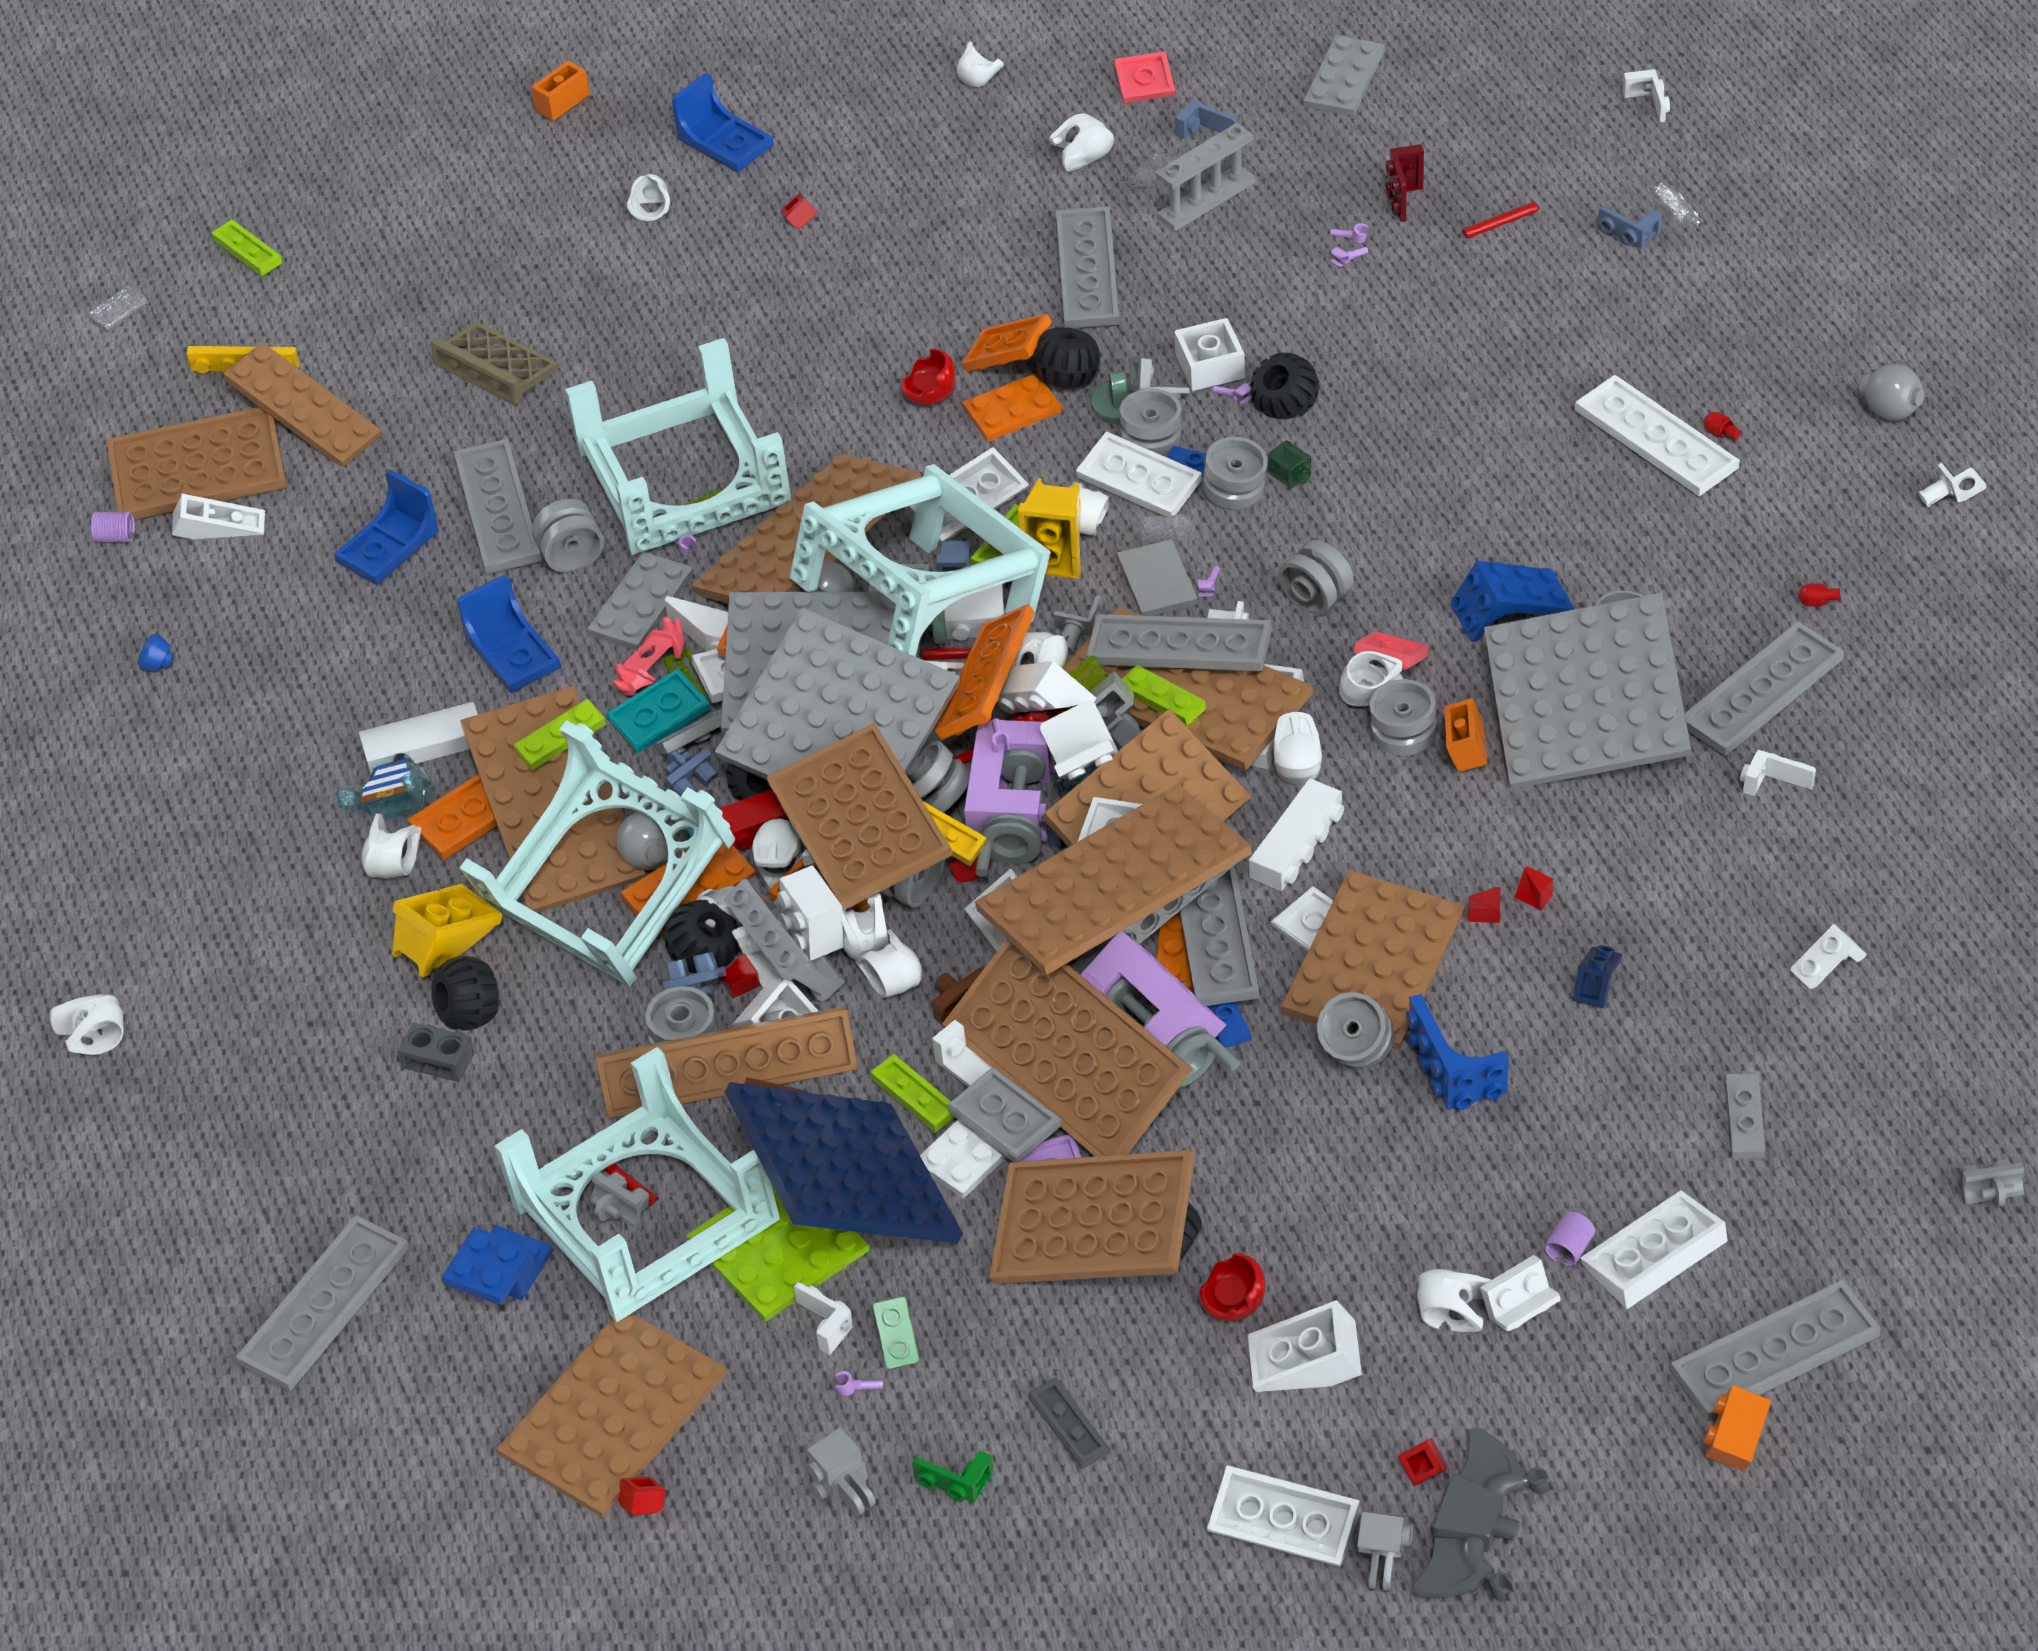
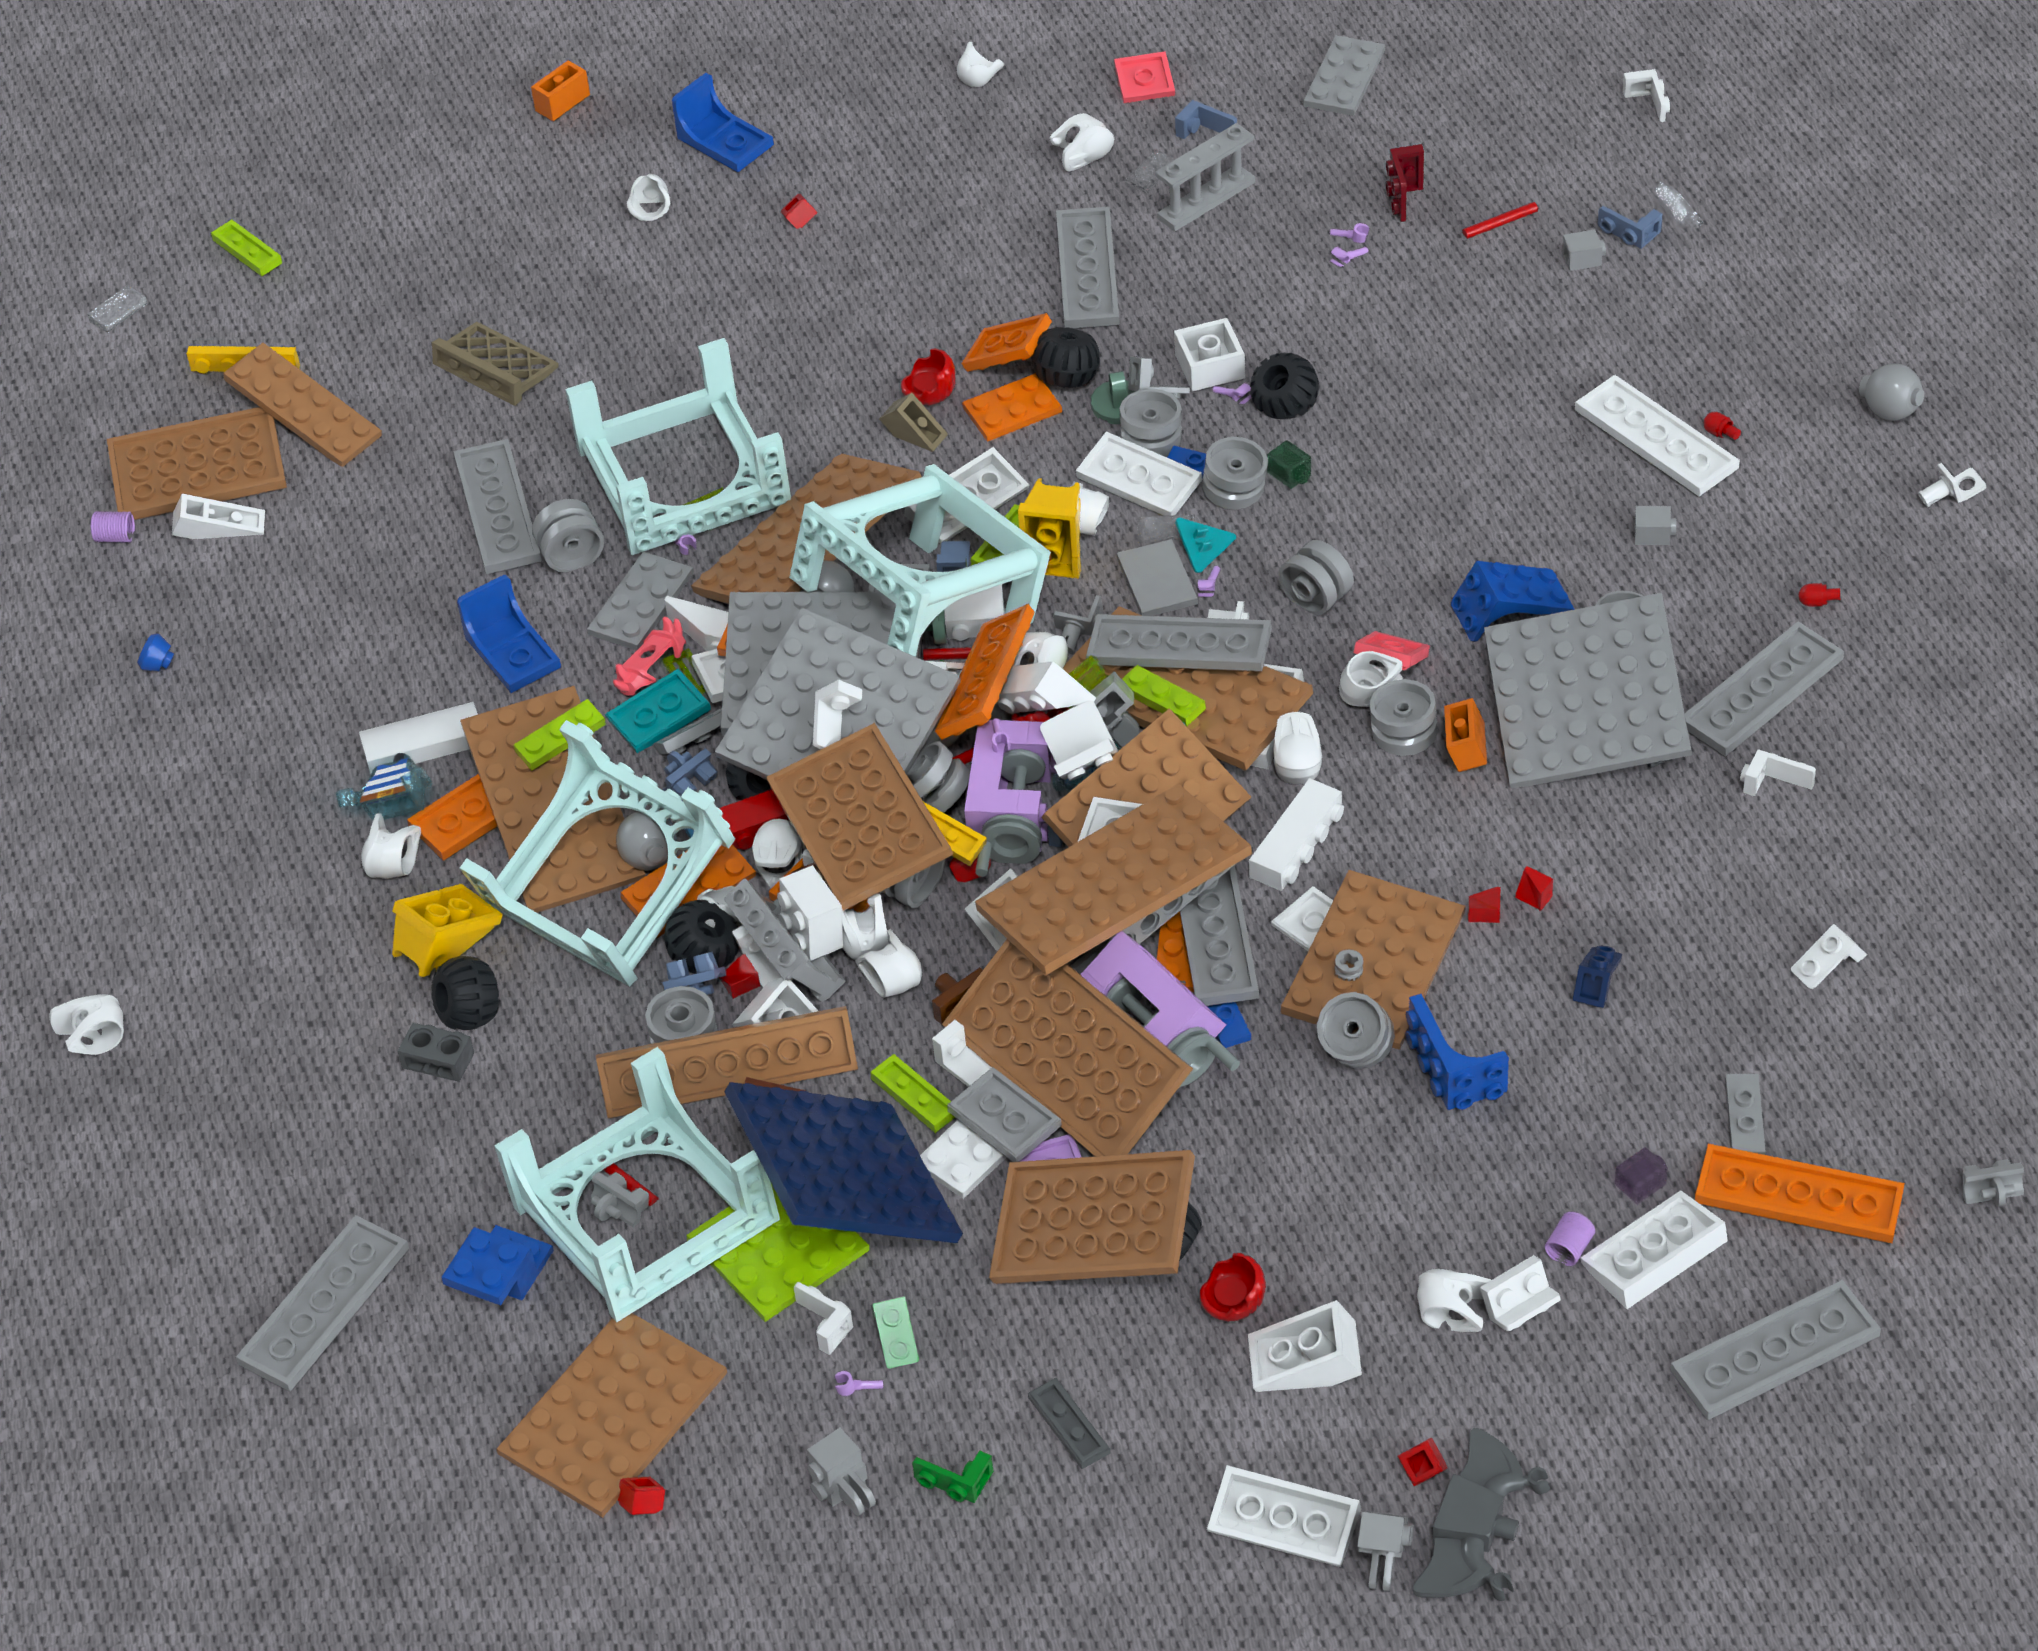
(394, 533): blue bracket -> none
(828, 711): none -> white bracket
(913, 423): none -> dark tan slope
(1202, 542): none -> teal piece
(1343, 970): none -> light grey bush
(1583, 250): none -> light grey brick
(1641, 1175): none -> clear purple brick
(1653, 525): none -> light grey brick
(1736, 1428): orange brick -> none
(1800, 1193): none -> orange plate

